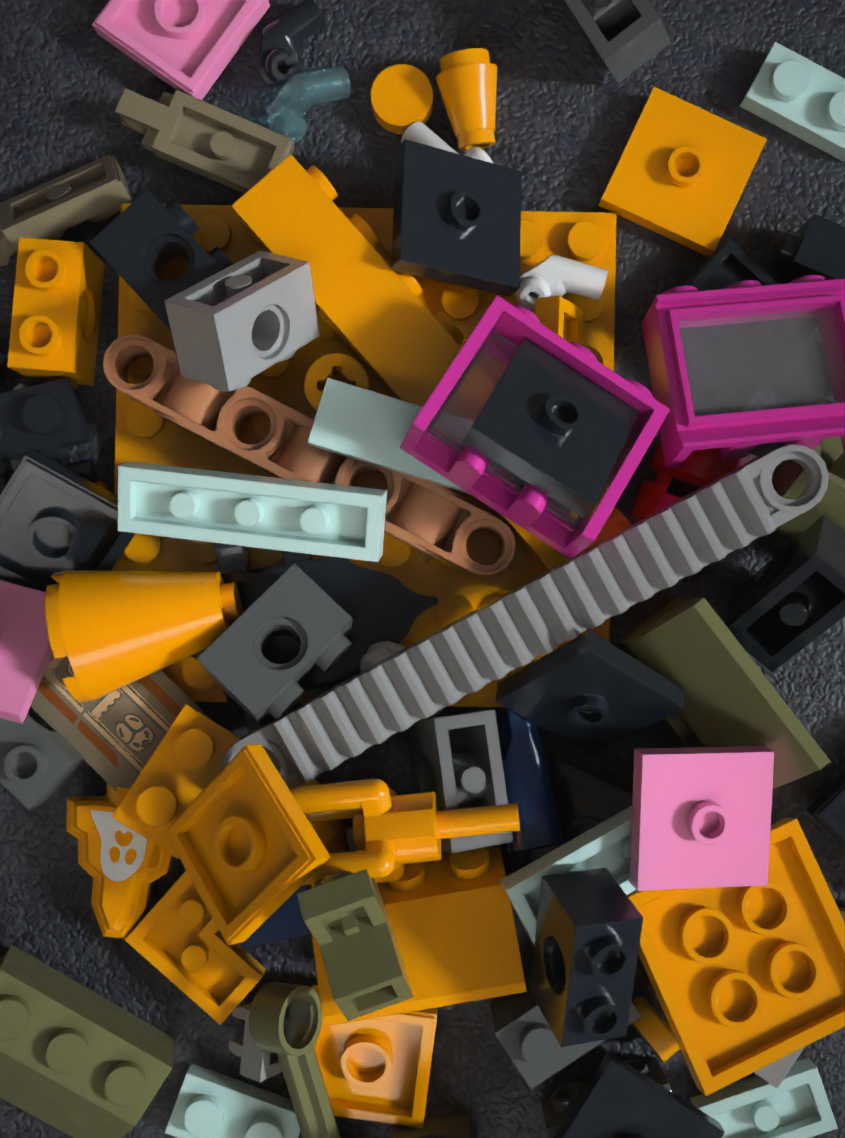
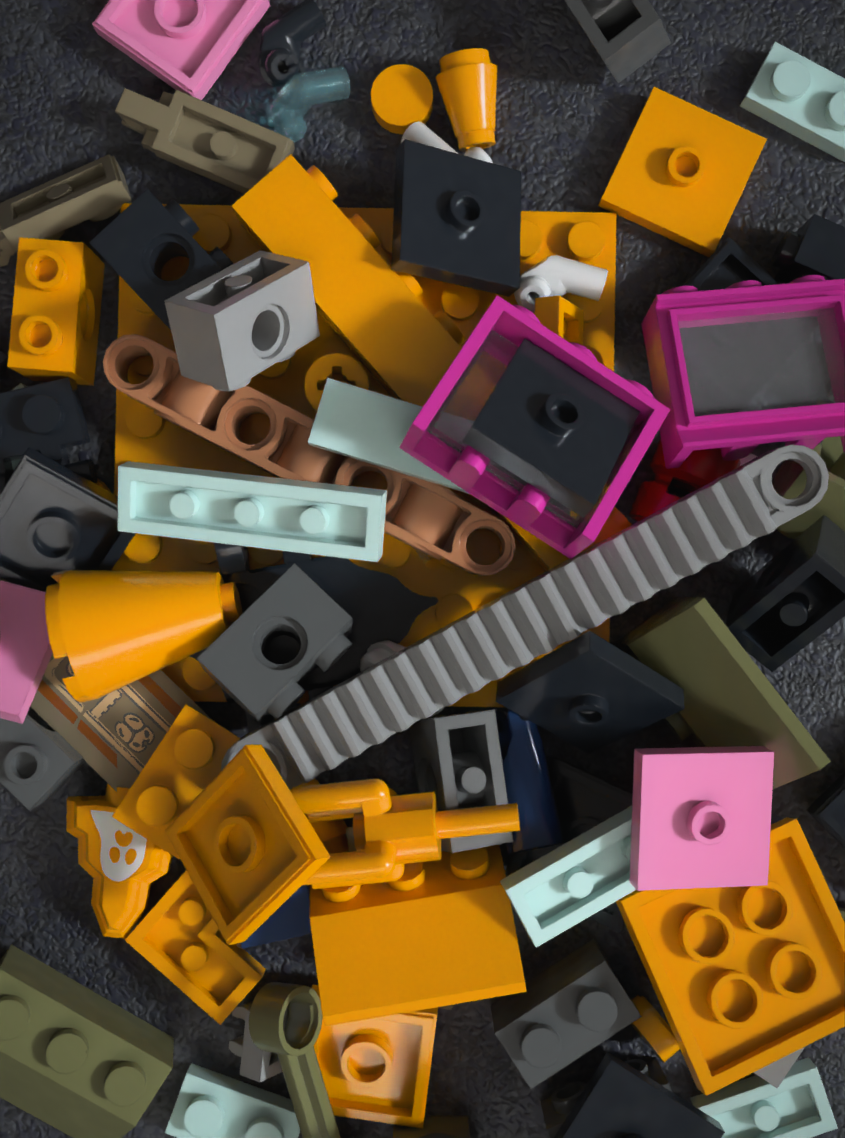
(355, 943): olive brick -> none
(585, 956): black brick -> none

